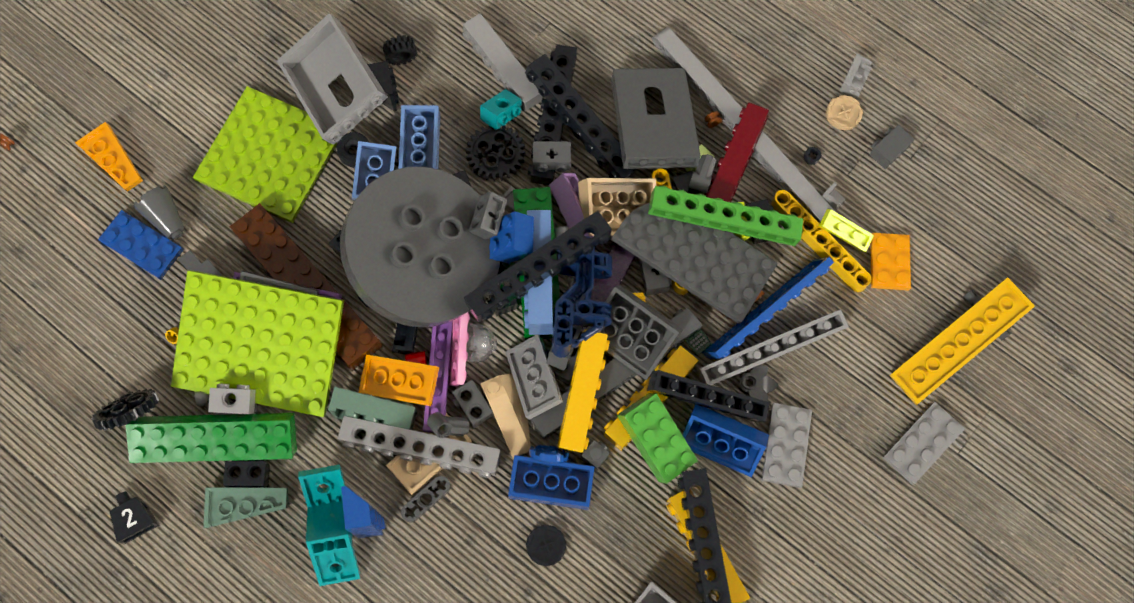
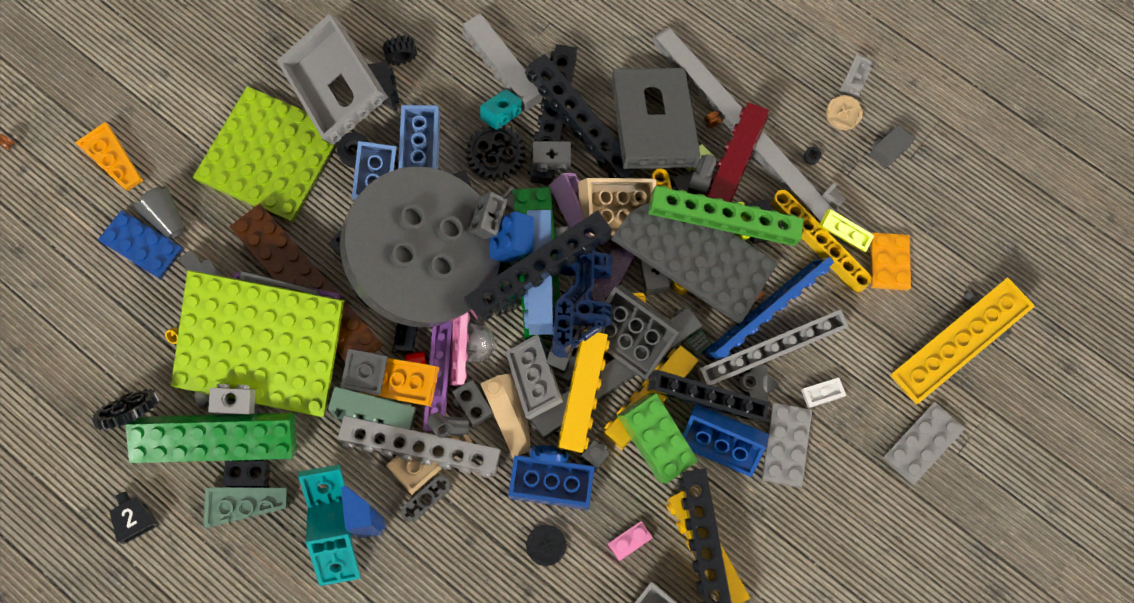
(364, 371): none -> dark grey plate
(630, 541): none -> bright pink plate
(823, 392): none -> white plate

